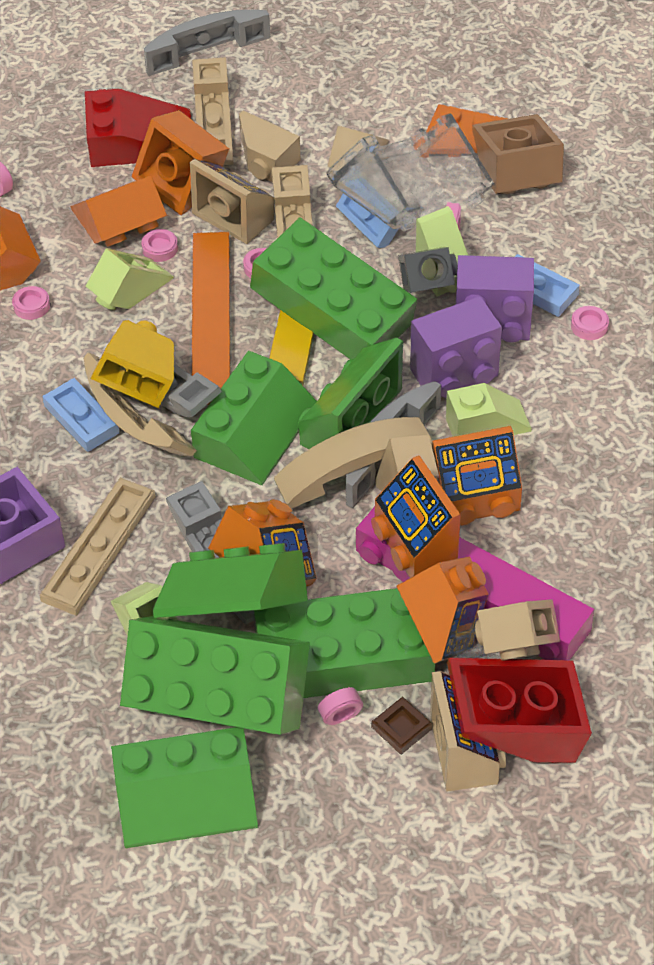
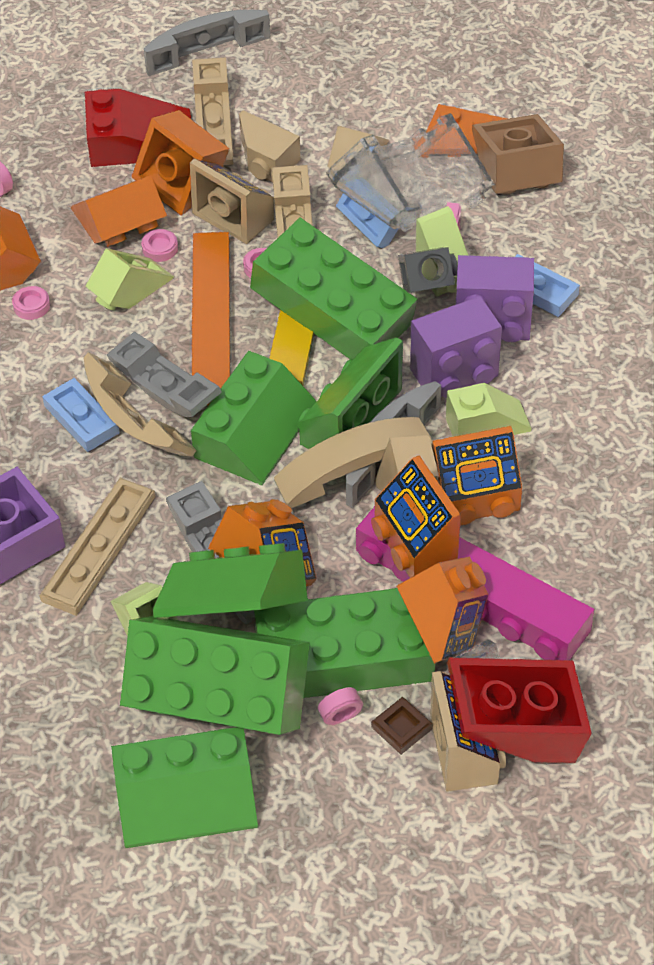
(137, 362): yellow torso -> none
(517, 628): tan brick -> none
(589, 322): bright pink tile -> none

